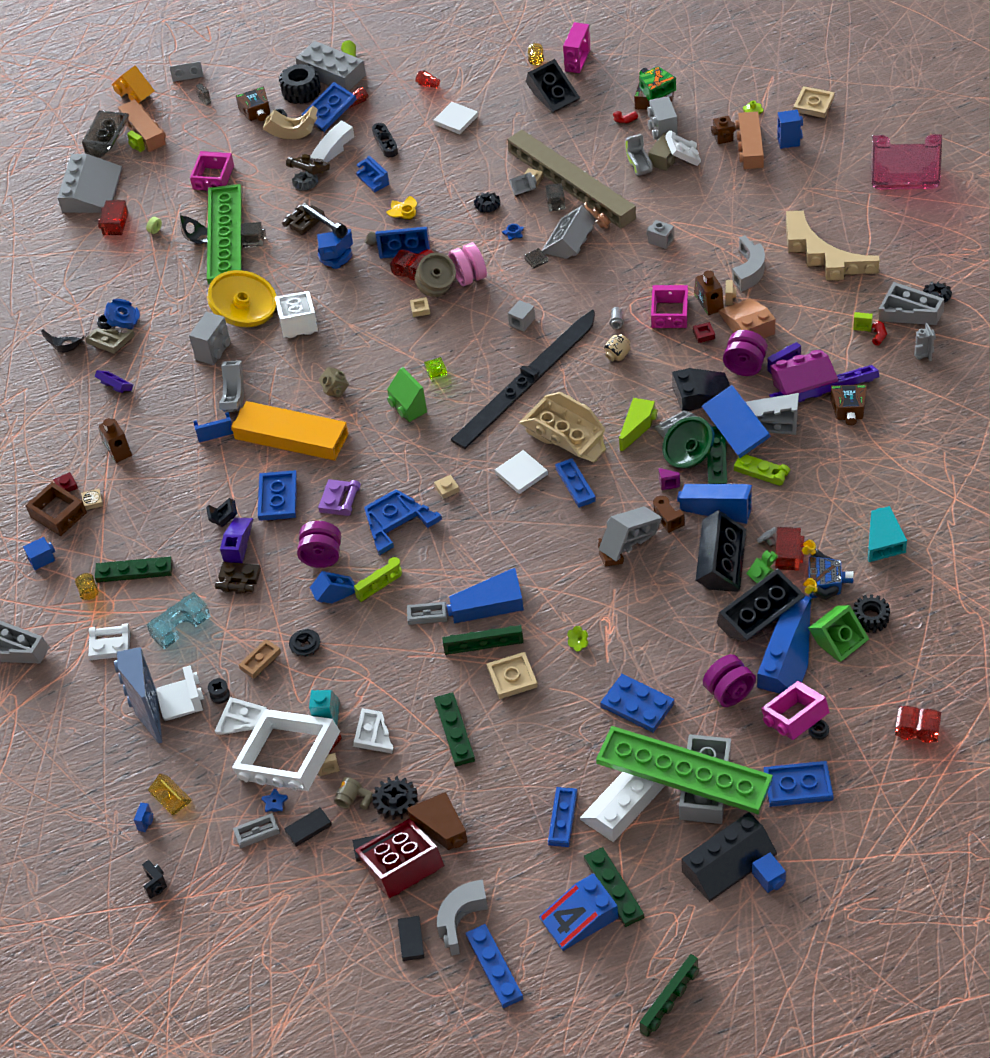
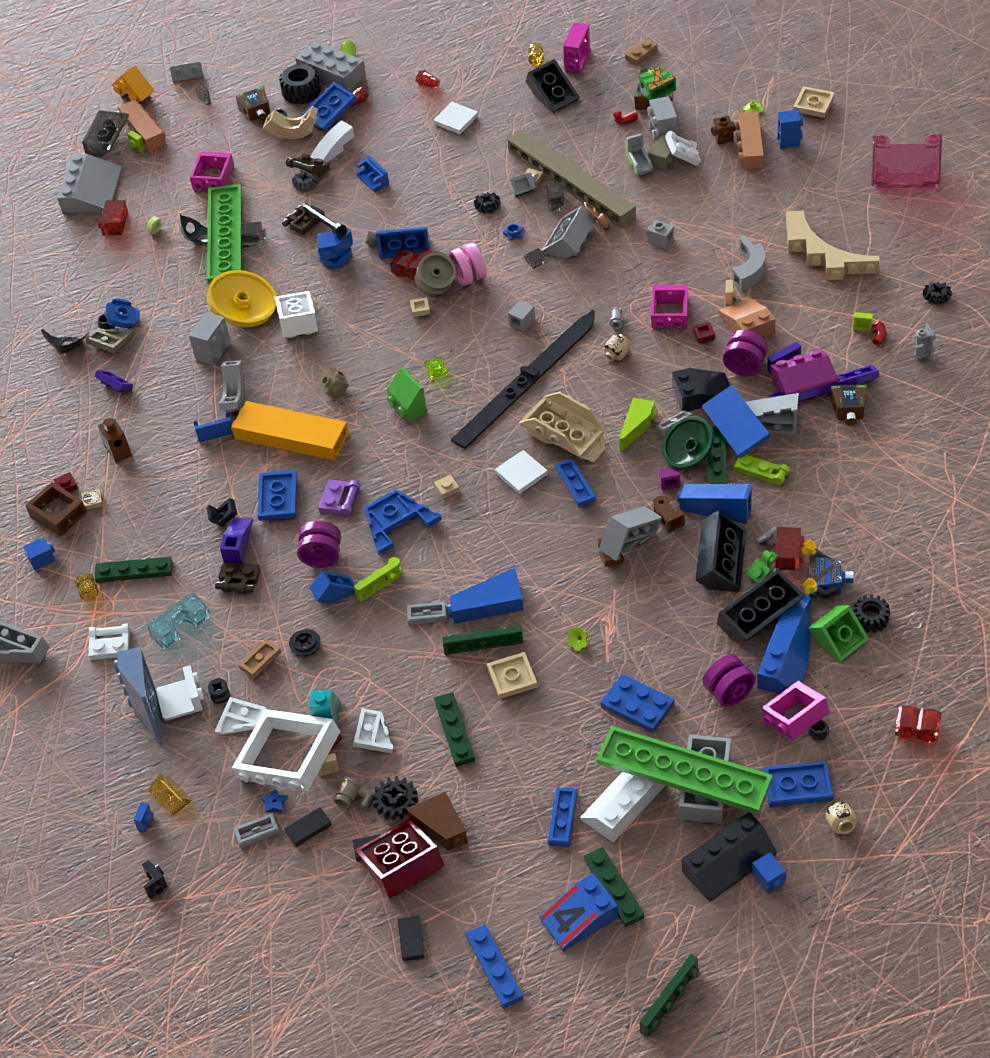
(376, 128): black beam -> none
(404, 210): yellow plate -> none
(459, 903): light grey arch -> none
(641, 51): none -> medium nougat plate
(709, 292): reddish brown torso -> none
(841, 818): none -> tan head
(885, 535): teal slope -> none
(910, 306): light grey wedge -> none

